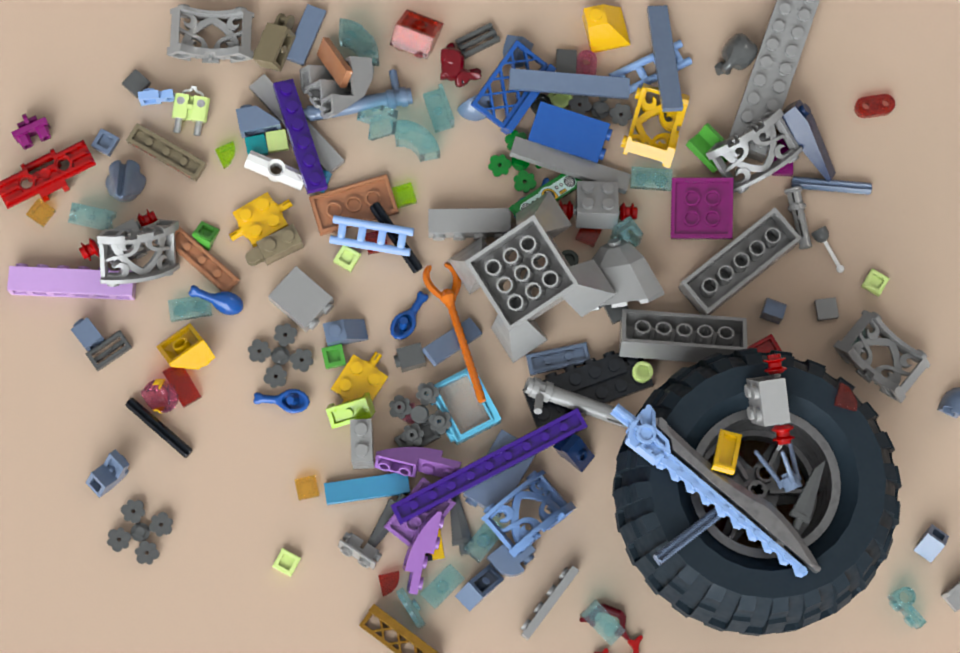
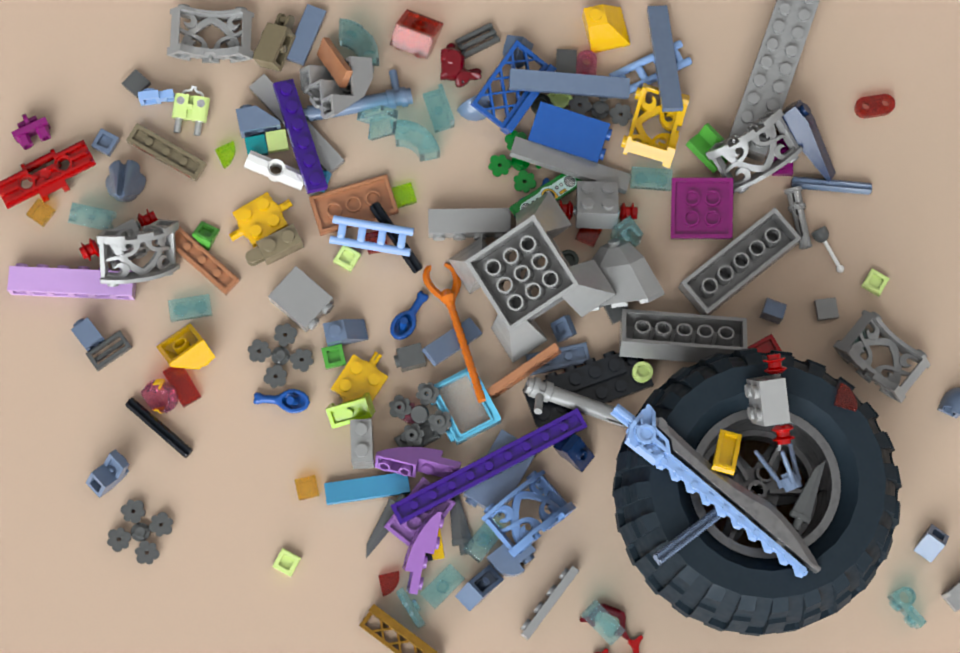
(224, 302): blue piece -> none
(352, 547): light grey hinge -> none
(524, 371): none -> nougat tile
(563, 328): none -> sand blue plate
(737, 54): dark grey piece -> none

